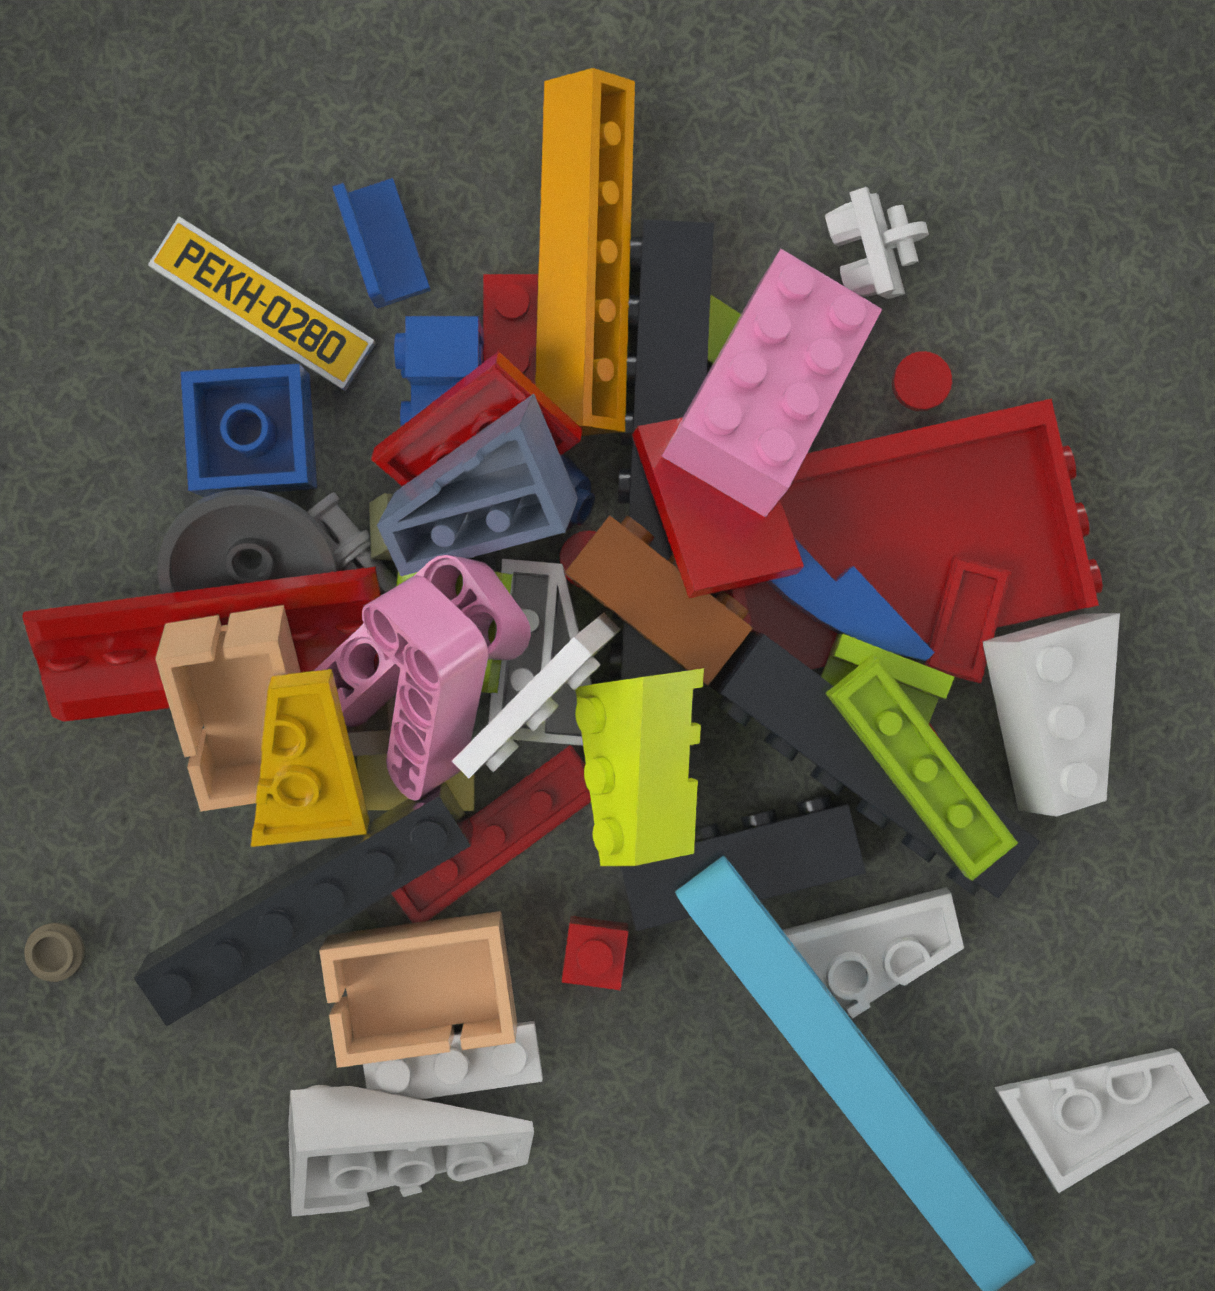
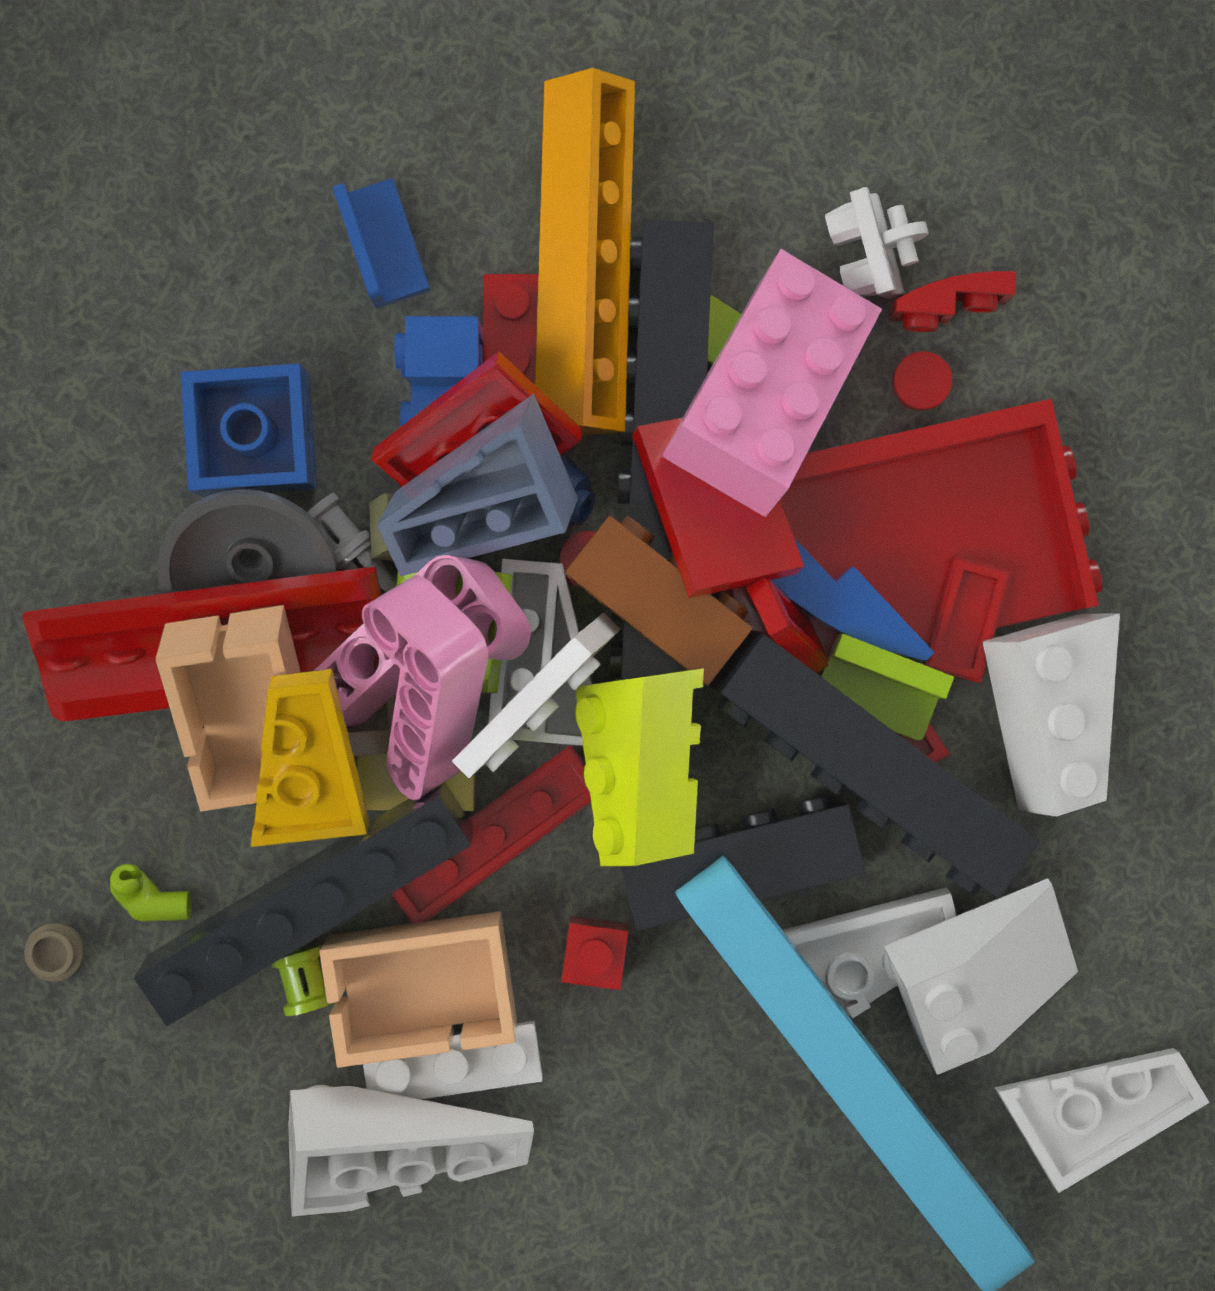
(144, 900): none -> lime arm
(262, 303): tile -> none
(298, 1000): none -> lime bush
(788, 624): none -> red tile
(921, 767): lime tile -> none
(936, 301): none -> red slope
(982, 973): none -> white slope

